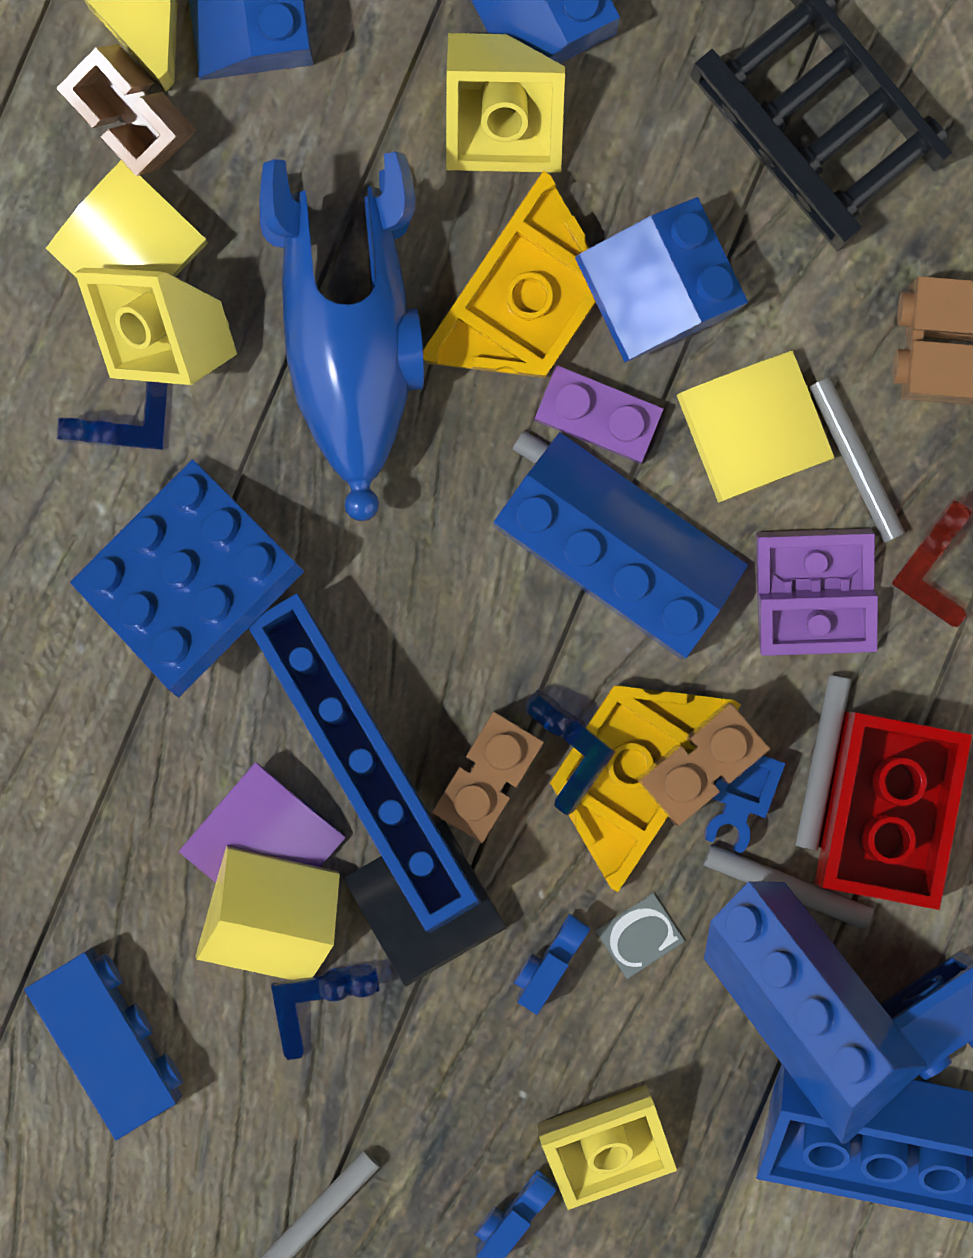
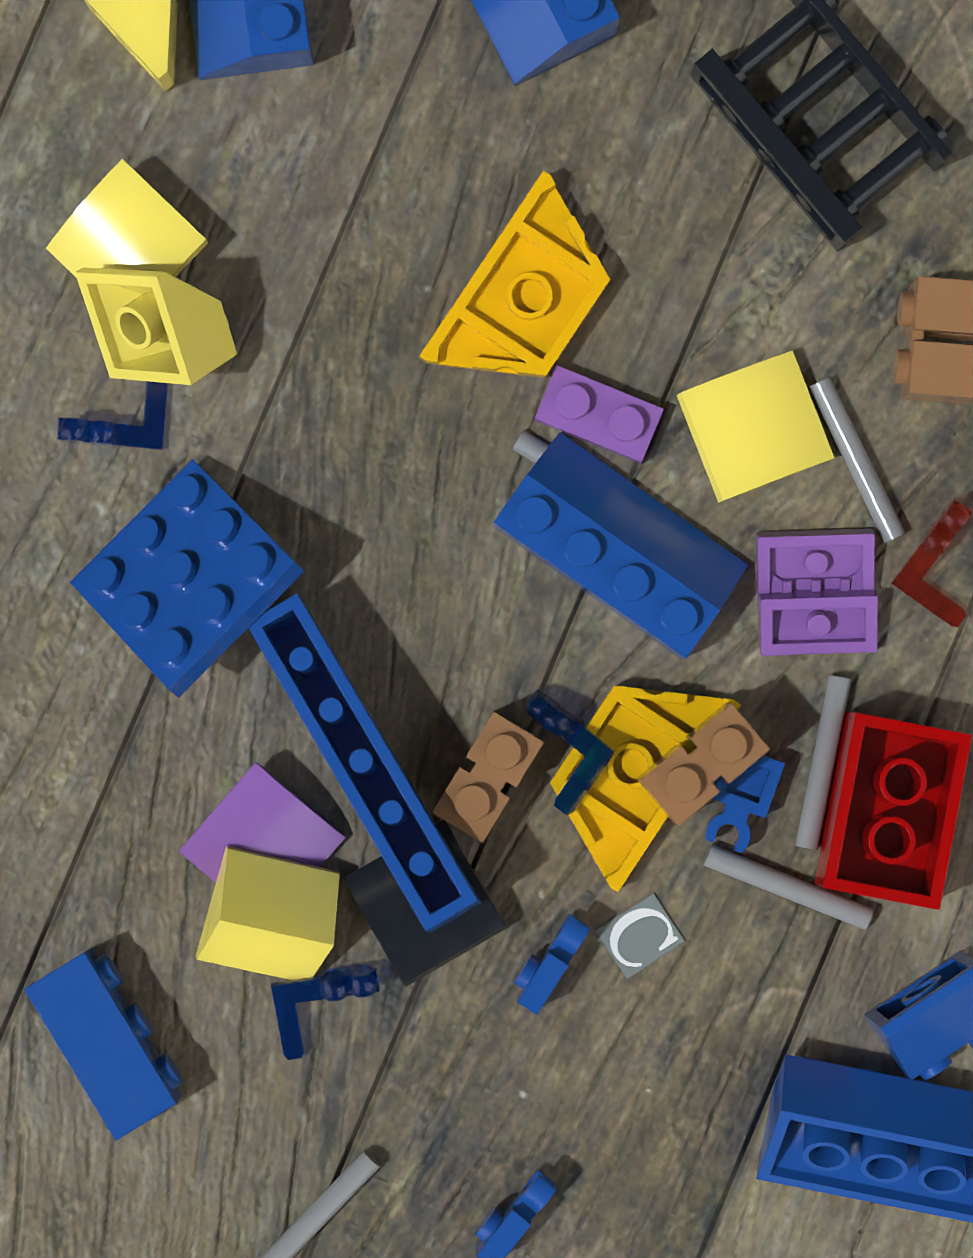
(114, 86): medium nougat piece -> none
(354, 359): blue piece -> none
(502, 106): light yellow slope -> none
(606, 1147): light yellow slope -> none
(661, 279): slope -> none
(810, 1006): blue slope -> none

